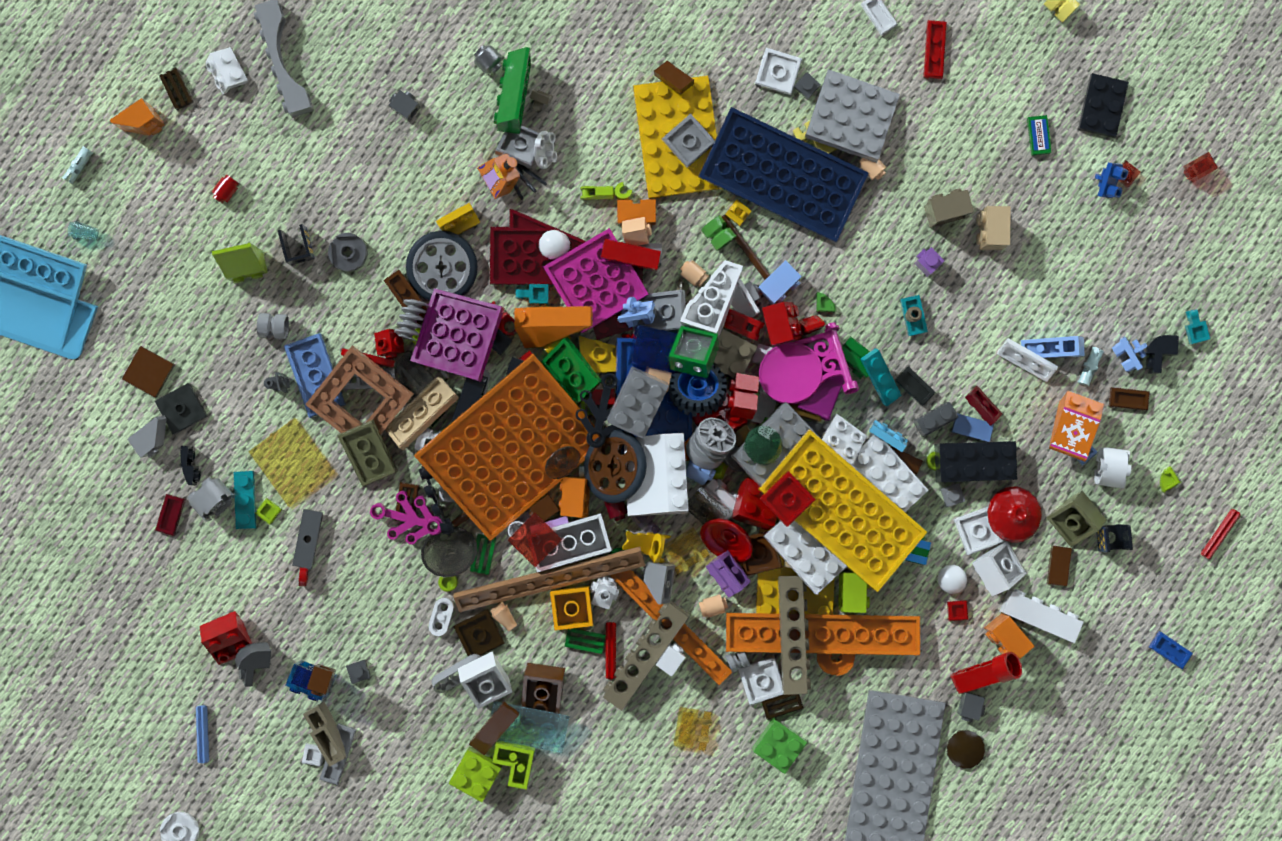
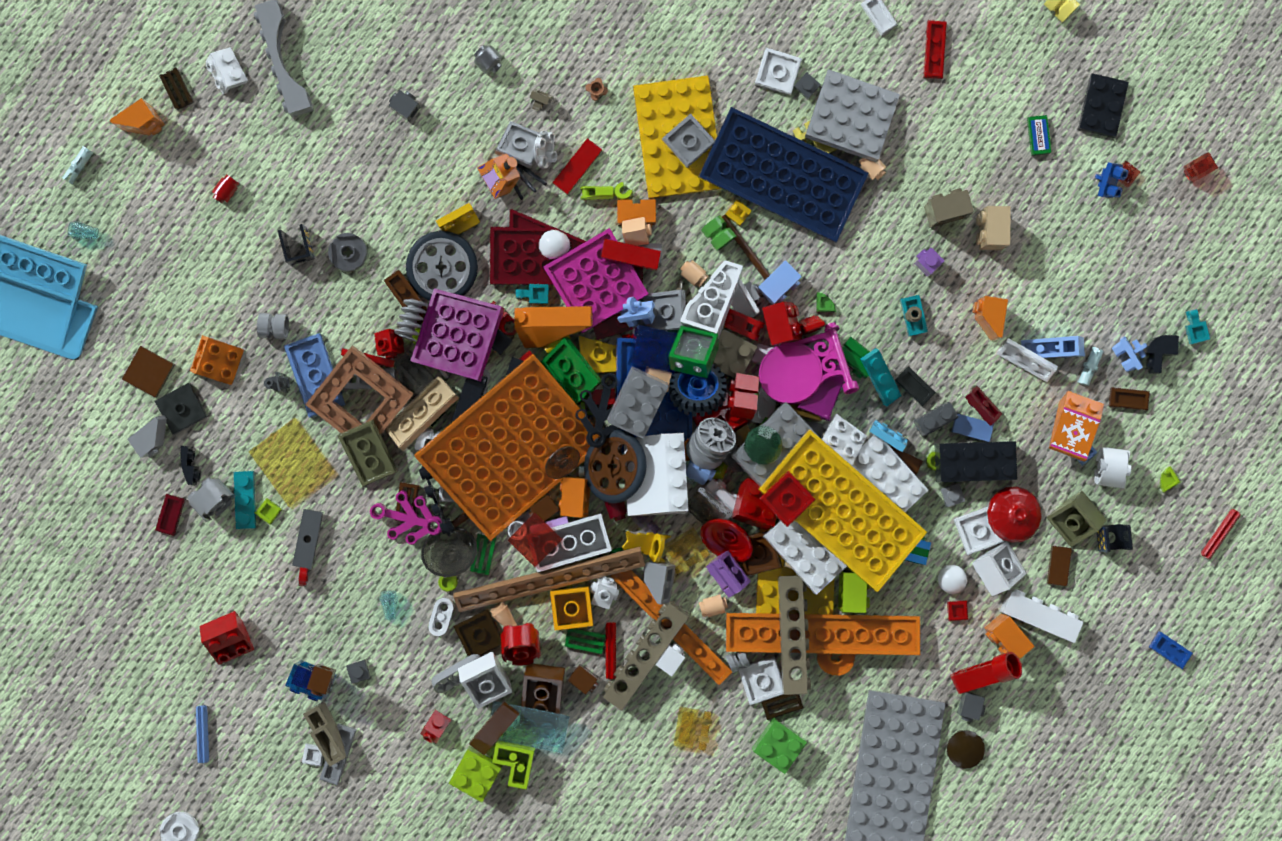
(216, 360): none -> orange bracket
(241, 262): lime slope -> none
(252, 657): dark grey brick -> none
(389, 604): none -> clear light blue cone
(435, 727): none -> bracket
(514, 91): green slope -> none
(520, 644): none -> red brick
(577, 166): none -> red tile
(583, 679): none -> reddish brown brick
(597, 83): none -> nougat plate
(674, 77): reddish brown tile -> none
(991, 315): none -> orange slope

